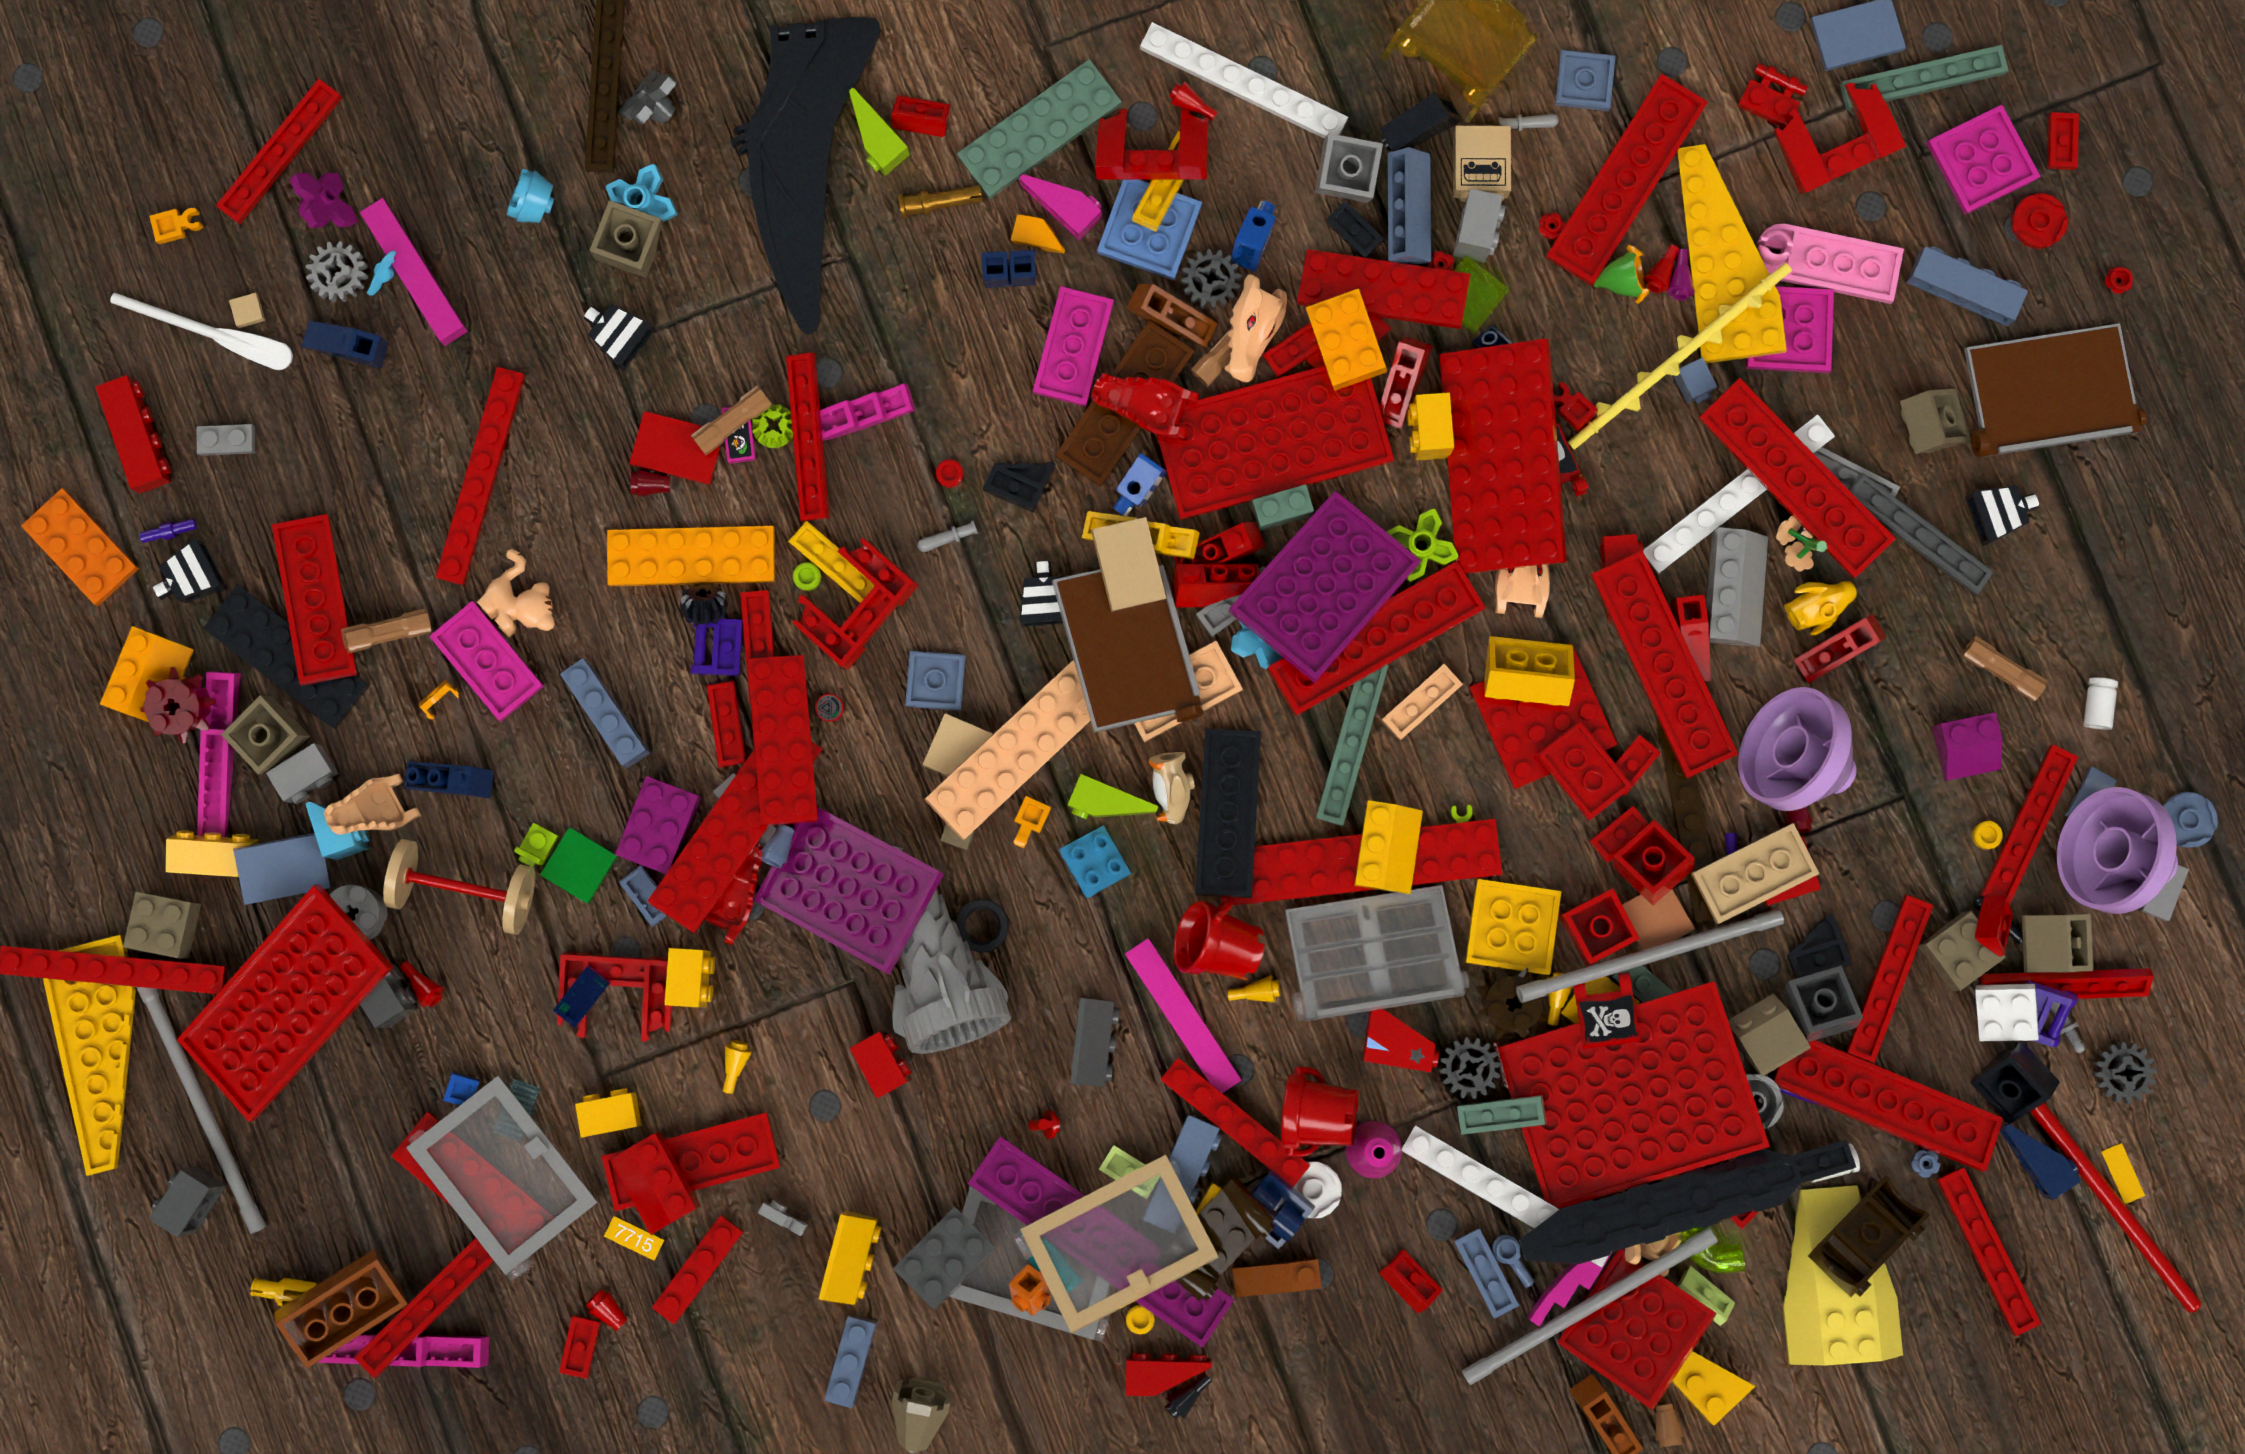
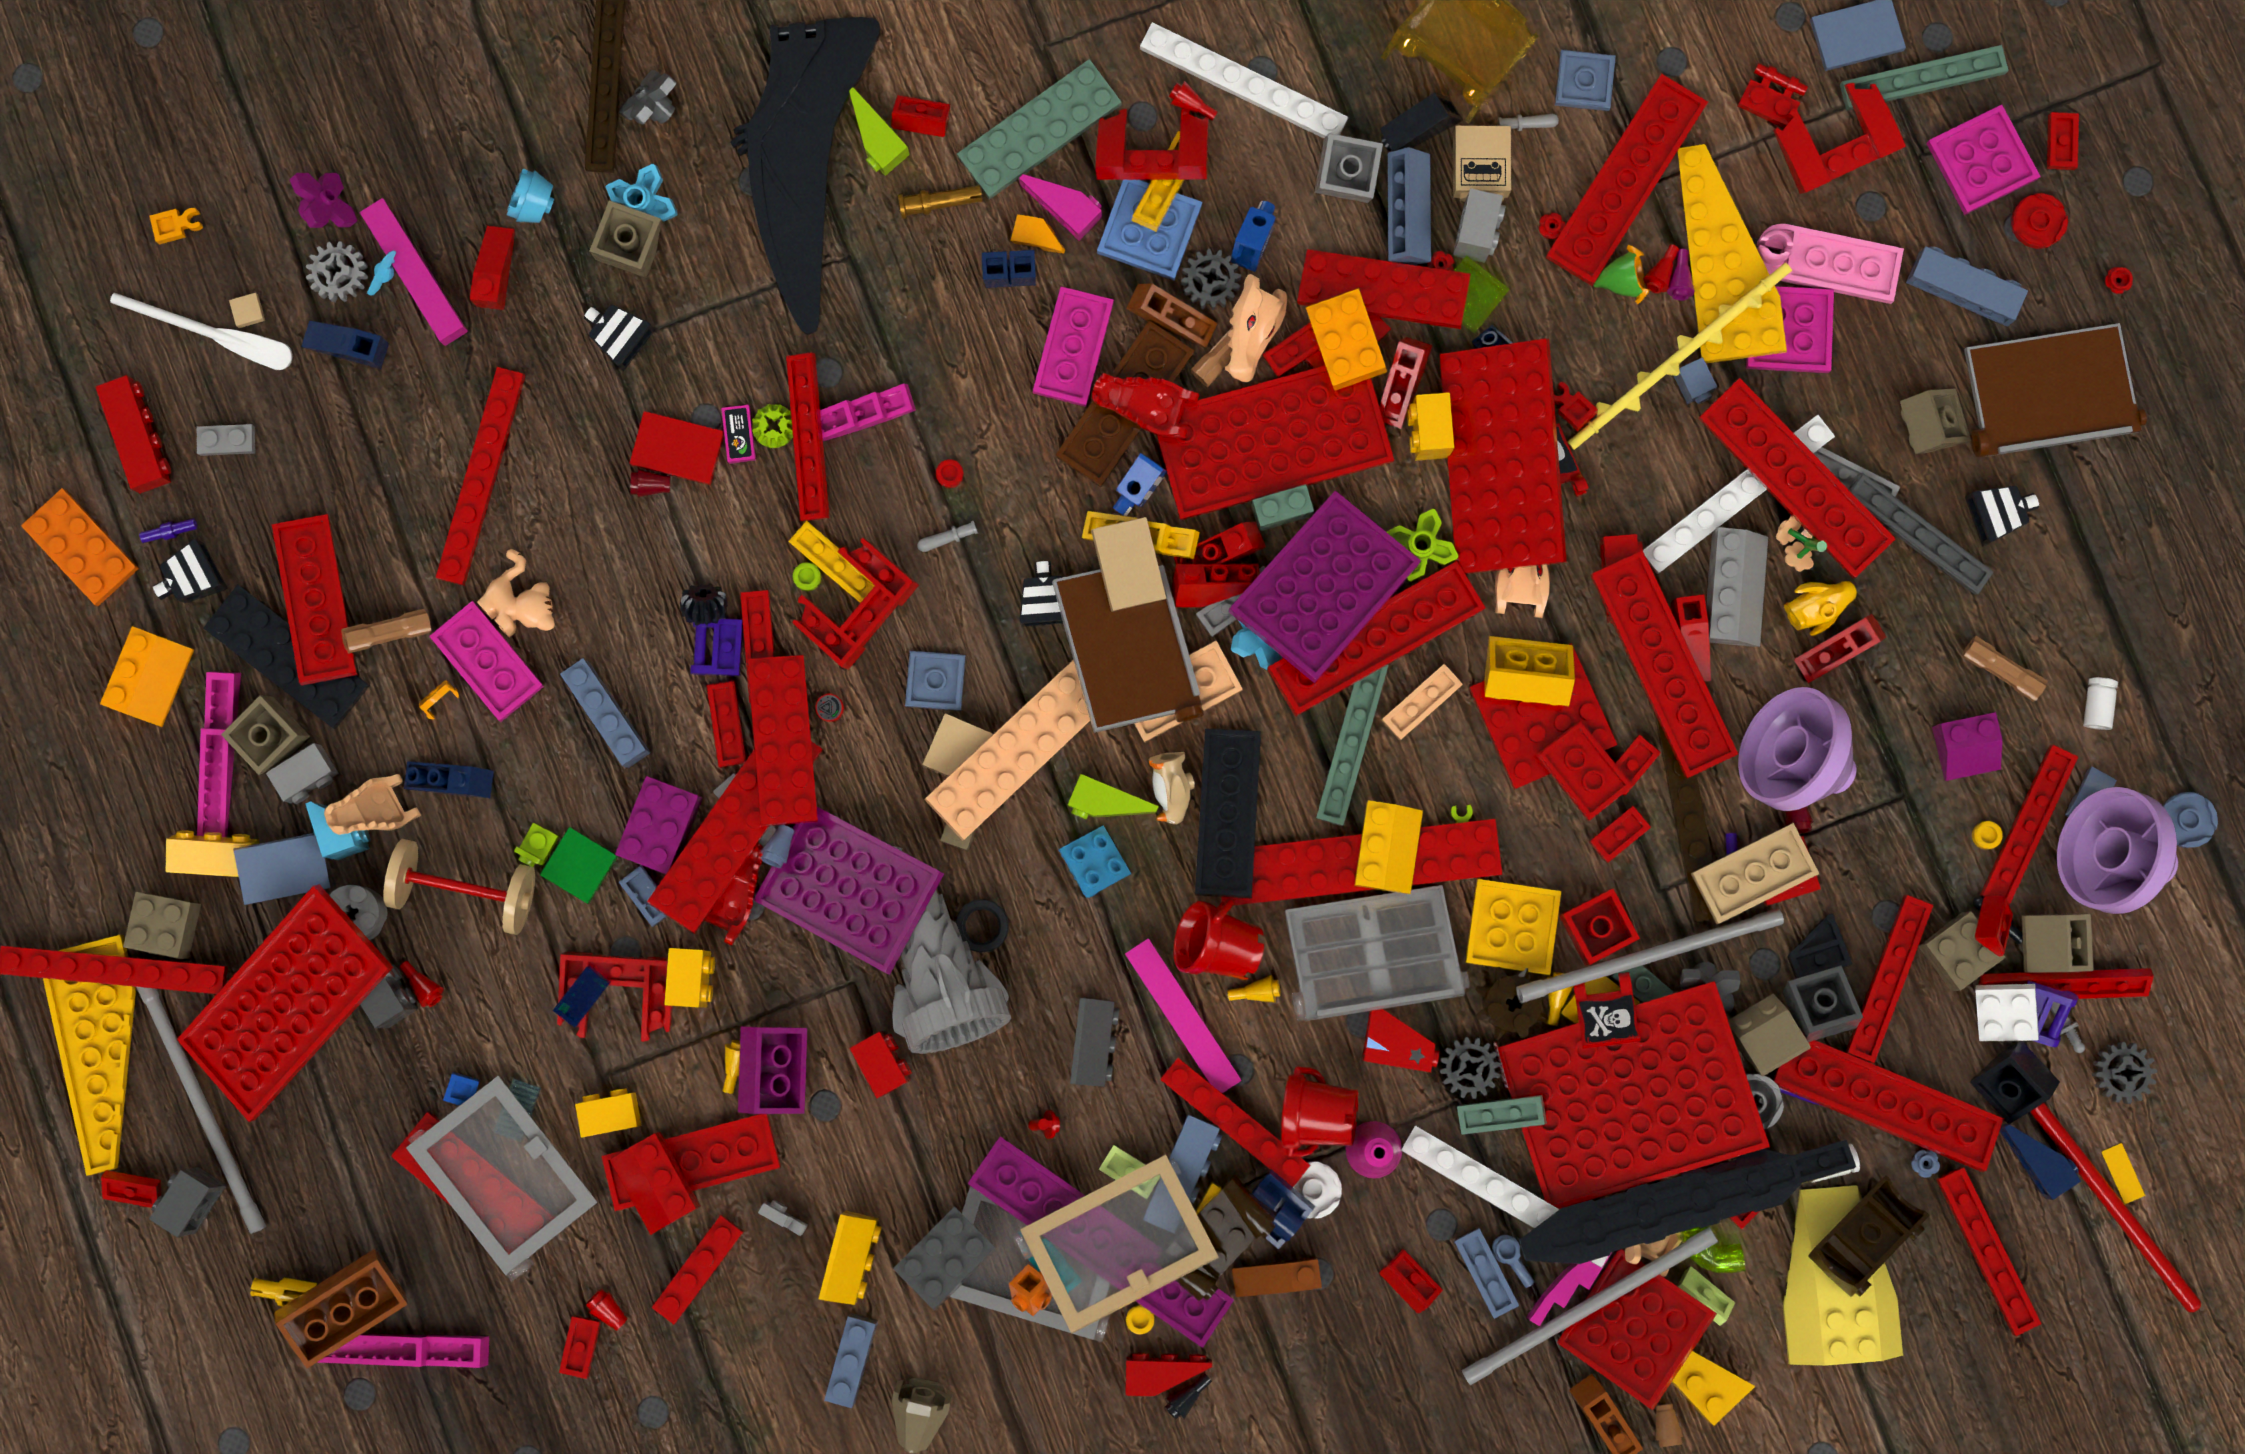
(130, 1188): none -> red plate
(162, 709): dark red brick -> none
(279, 151): red plate -> none
(424, 1309): red plate -> none
(493, 268): none -> red slope
(633, 1238): yellow sticker -> none
(691, 556): light orange plate -> none
(715, 432): medium nougat axle -> none
(772, 1070): none -> magenta brick
(1019, 483): black wing -> none
(1031, 818): light orange plate -> none
(1354, 230): black plate -> none
(1653, 862): red brick -> none
(1659, 922): nougat tile -> none
(1726, 981): none -> dark grey plant
(2164, 902): light grey tile -> none

